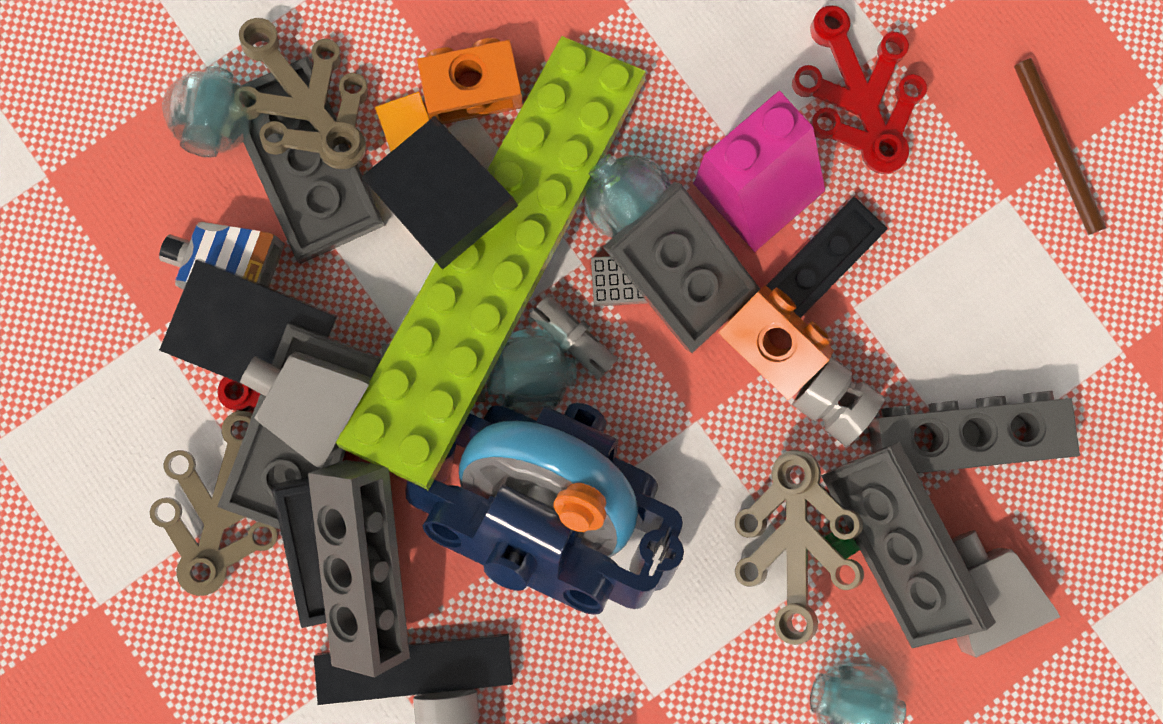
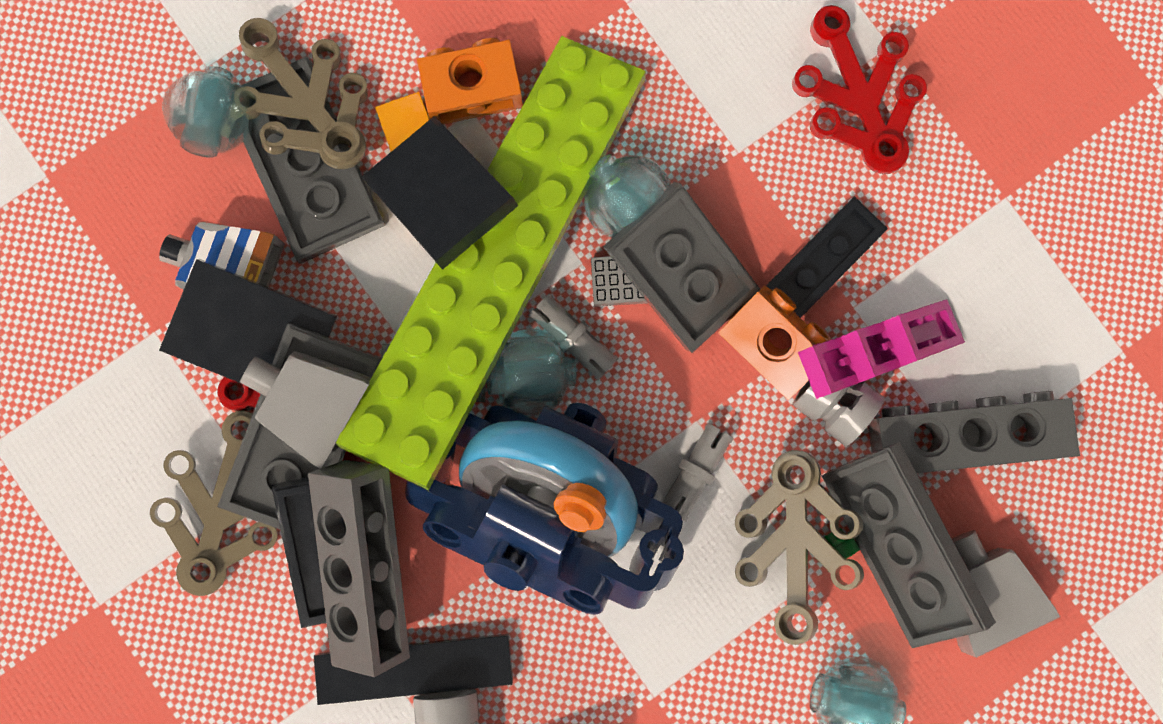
(697, 470): none -> light grey pin
(763, 171): dark pink slope -> none
(880, 348): none -> dark pink slope
(1060, 146): reddish brown bar -> none

